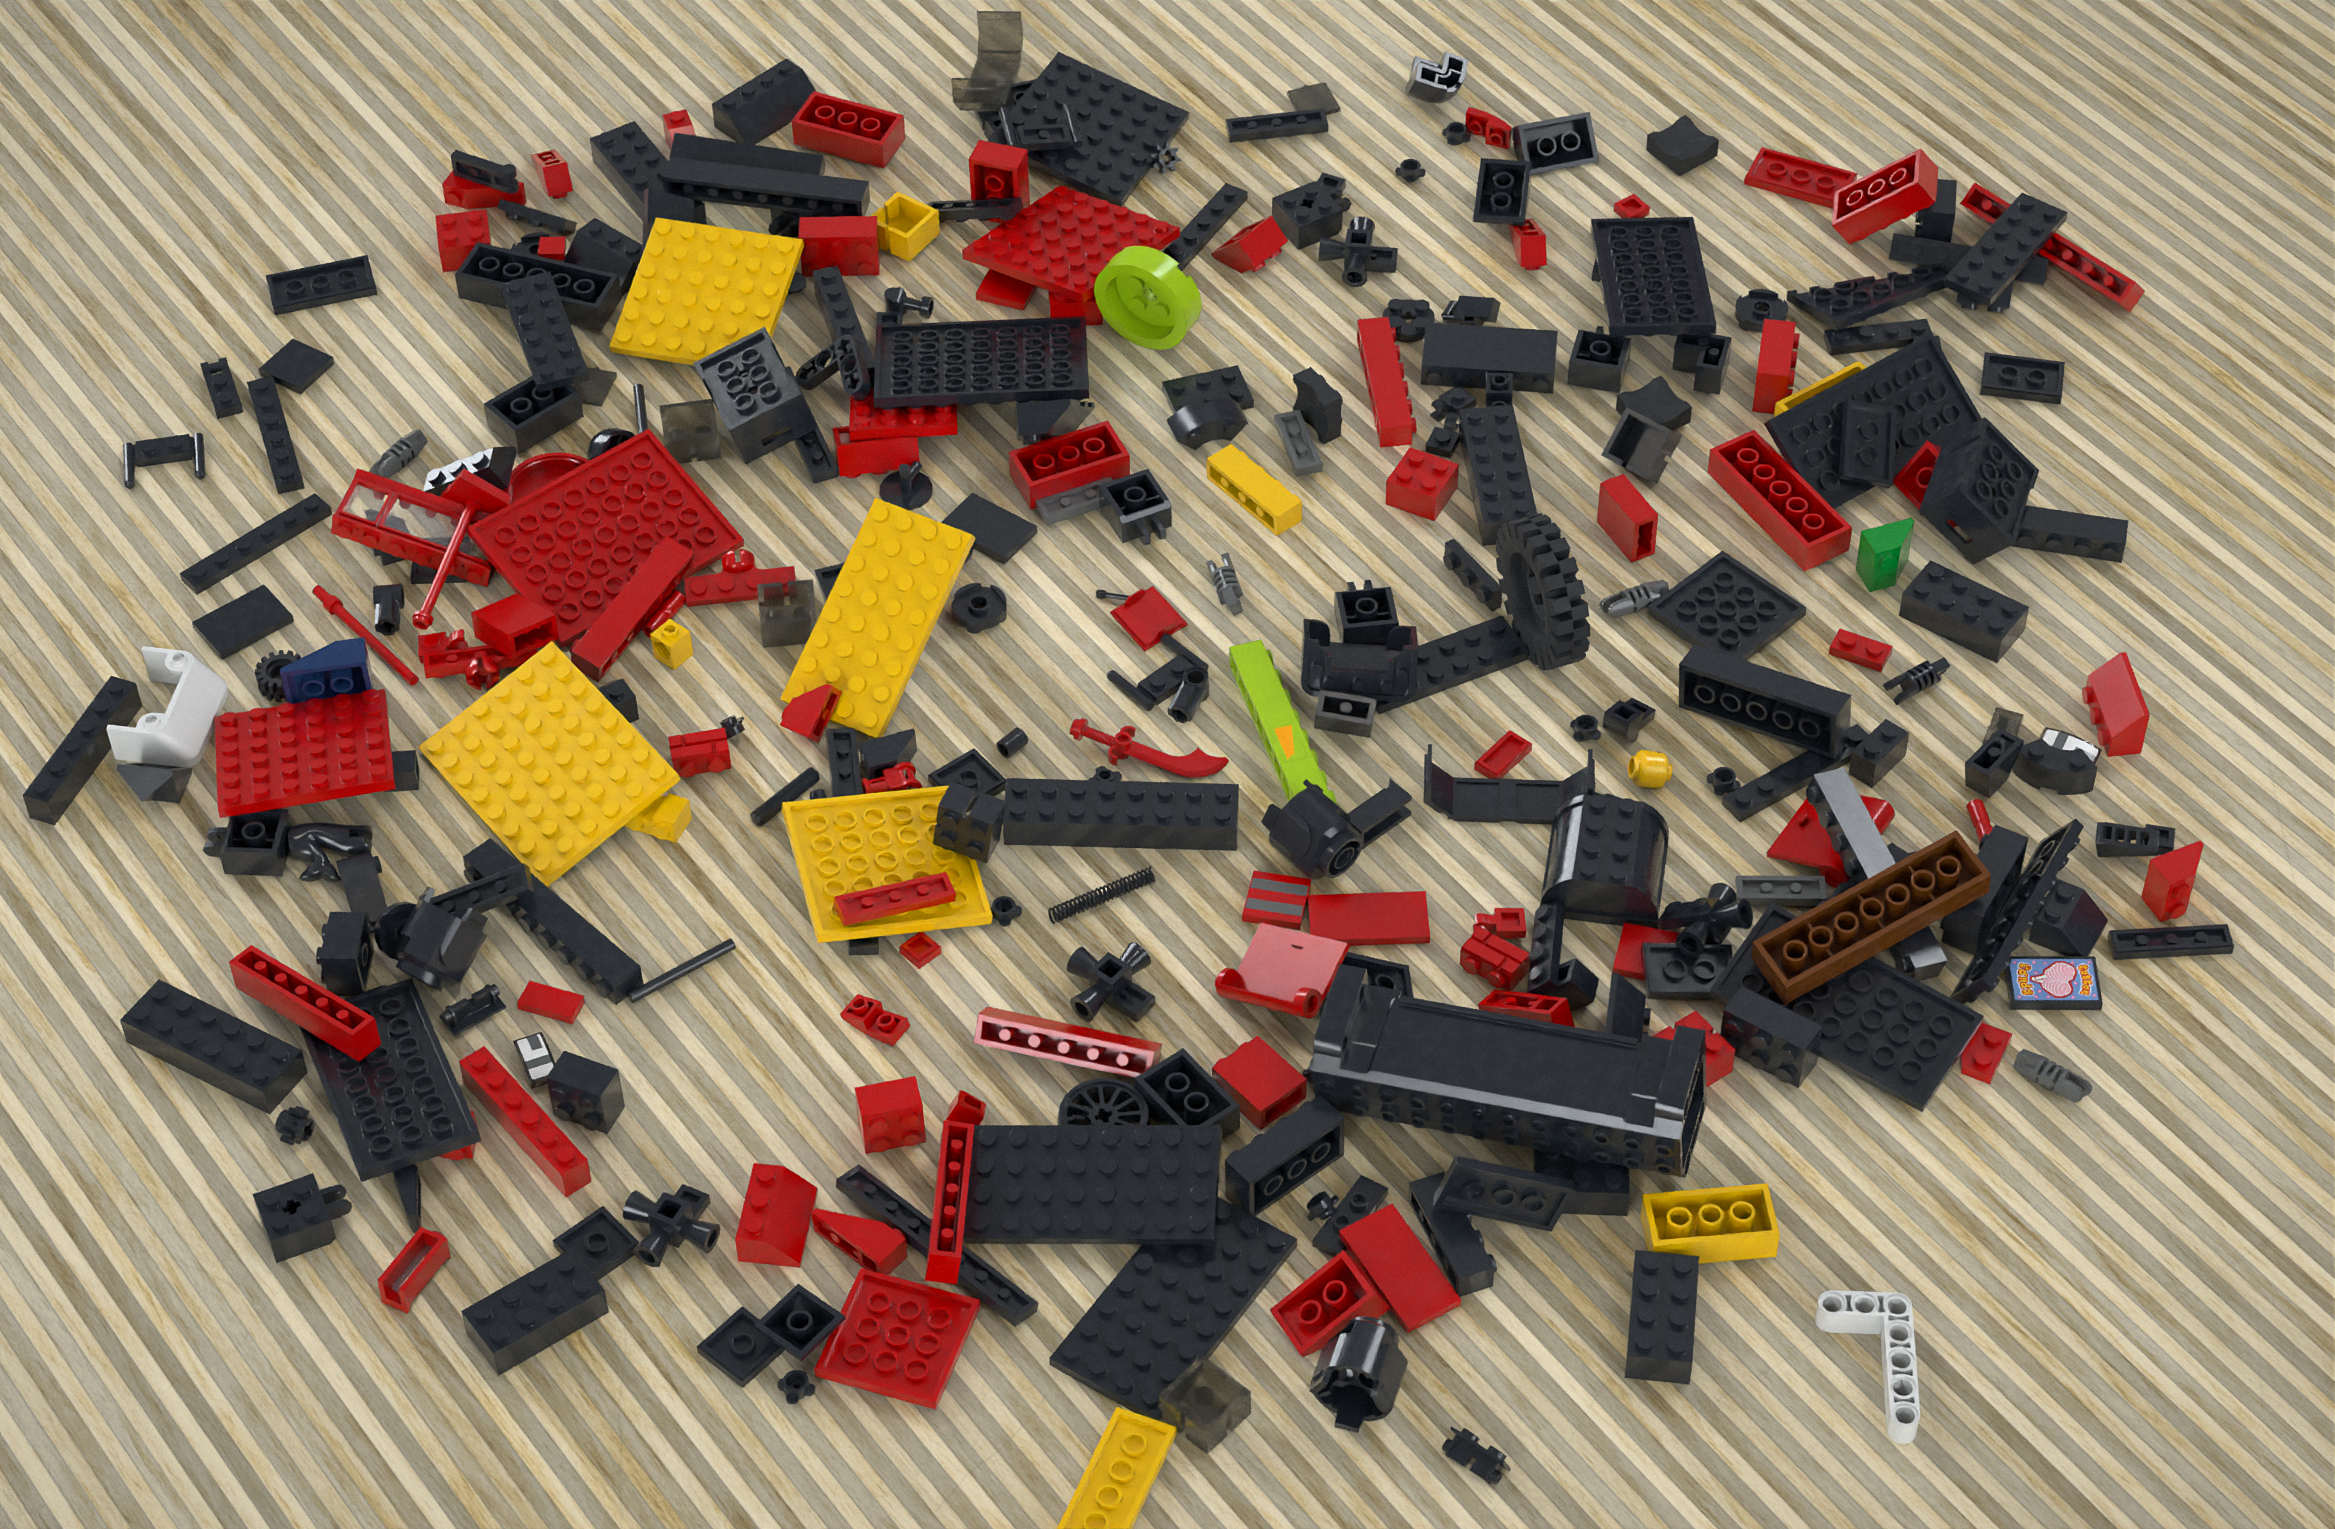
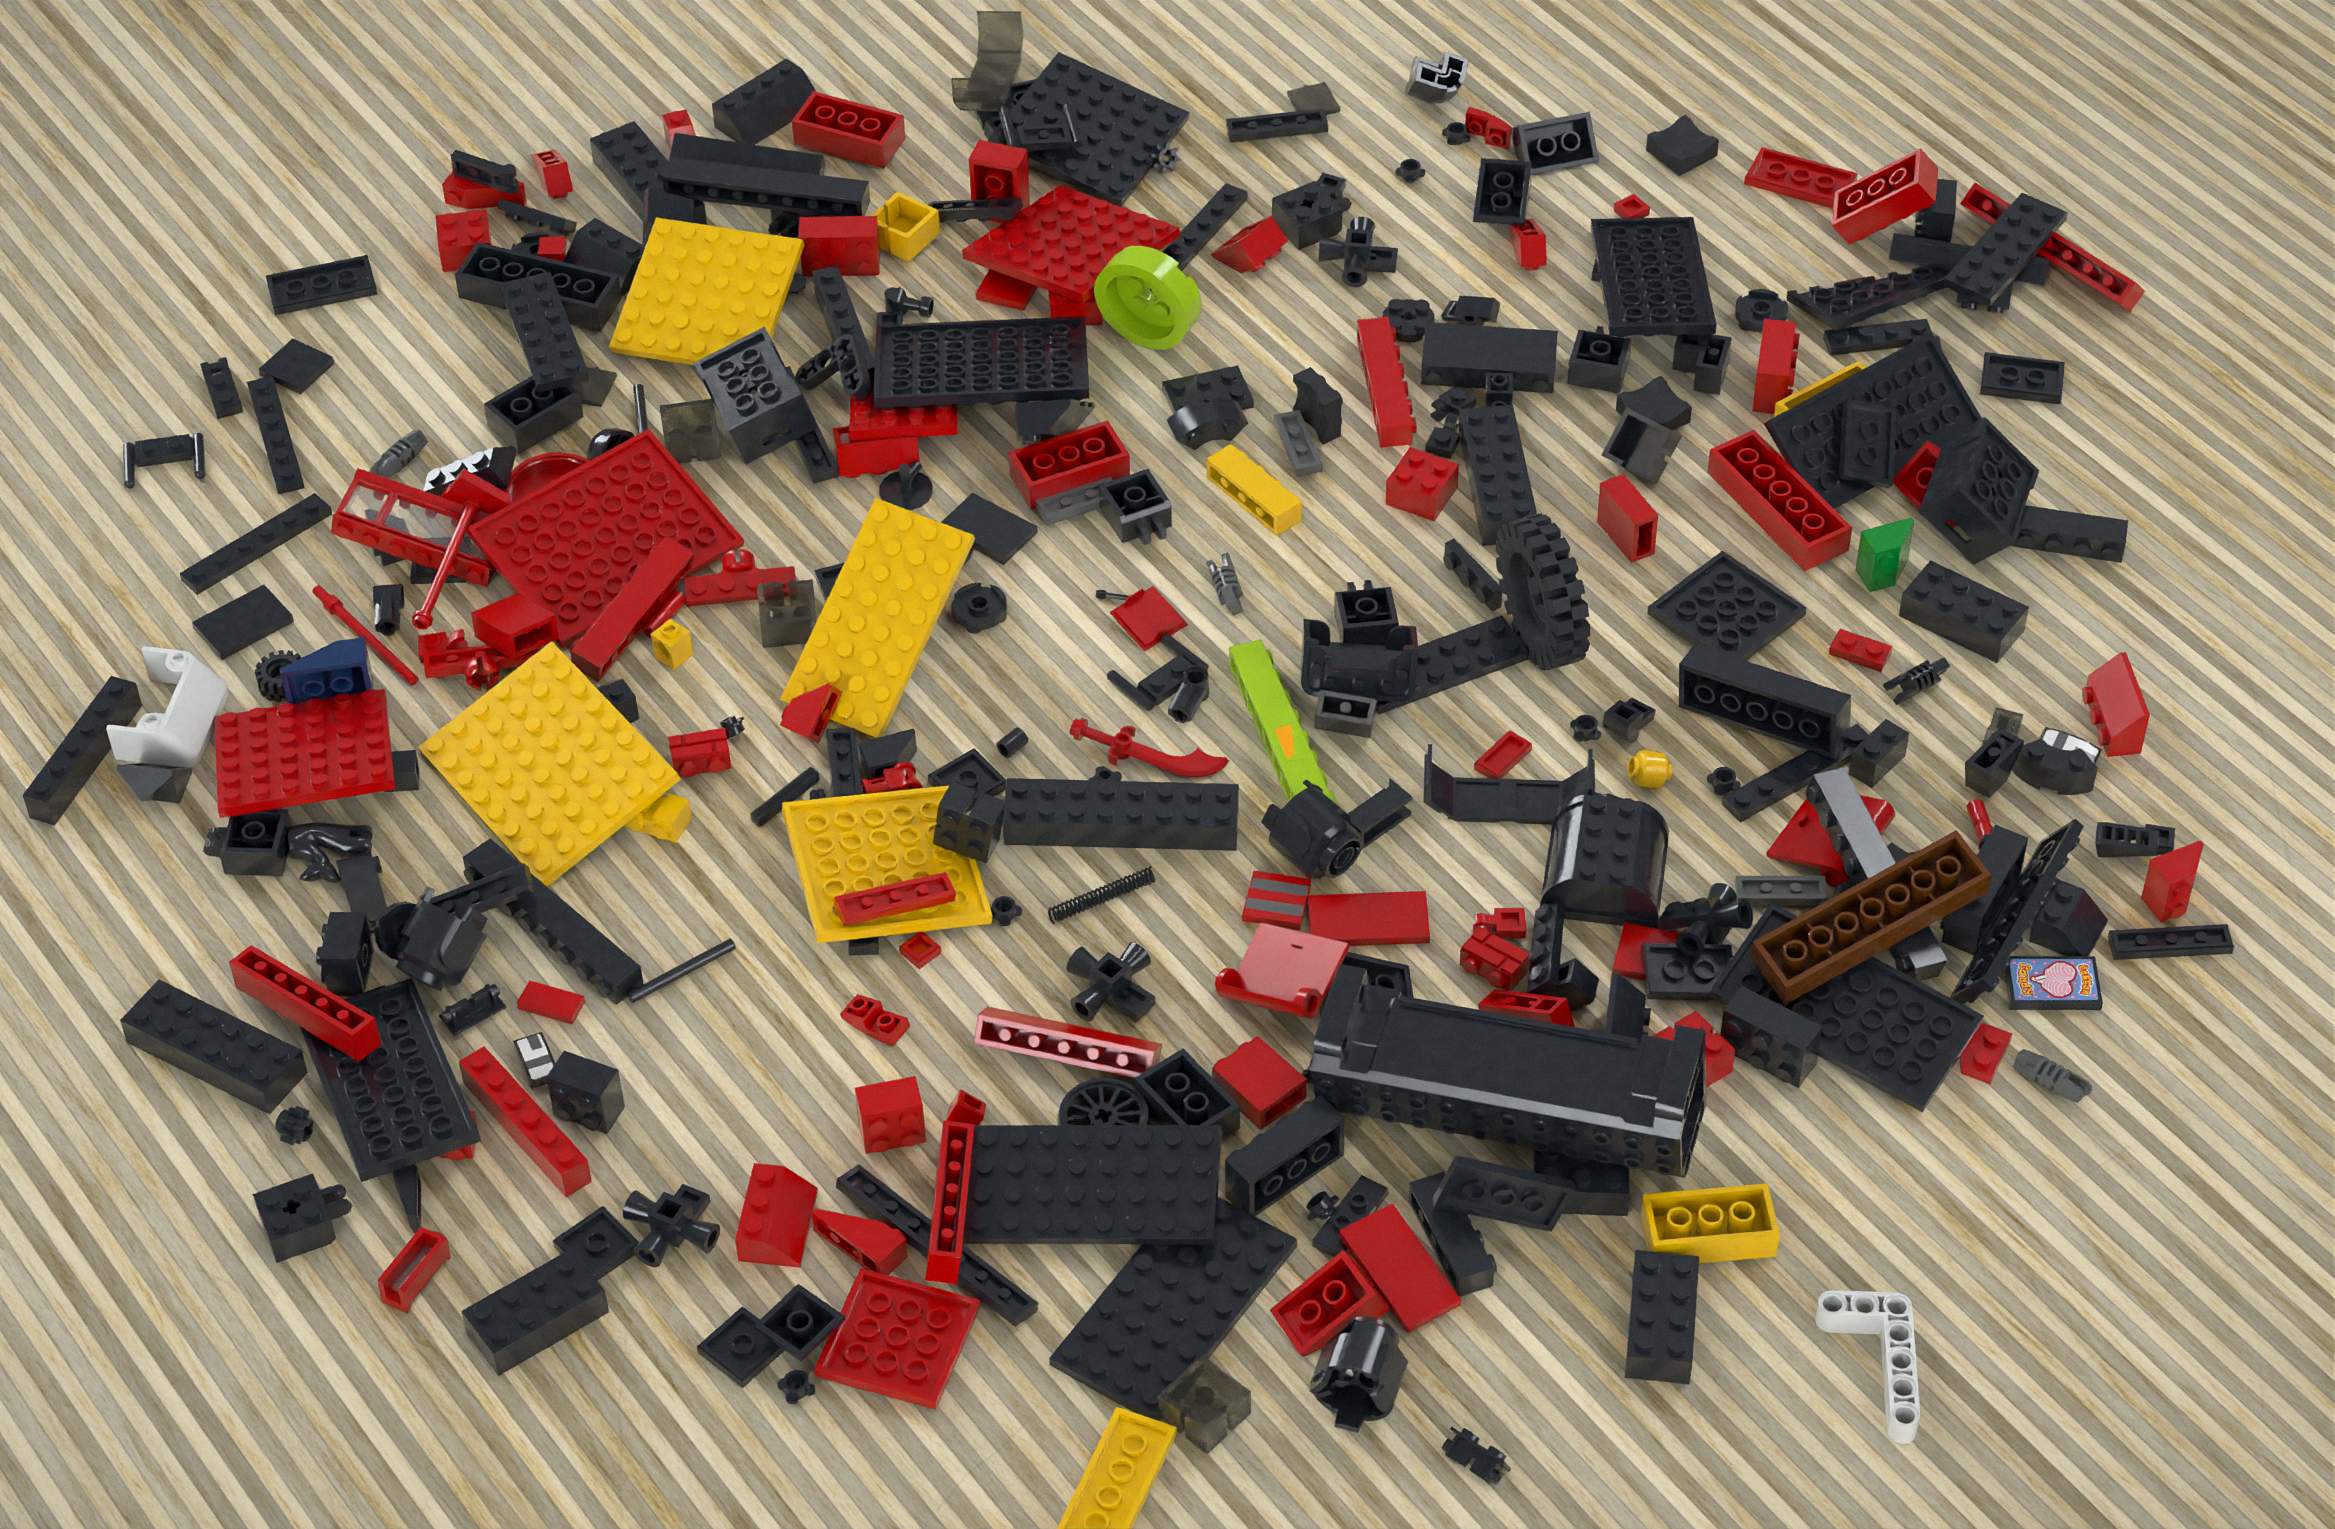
(1633, 598): dark grey hinge -> none

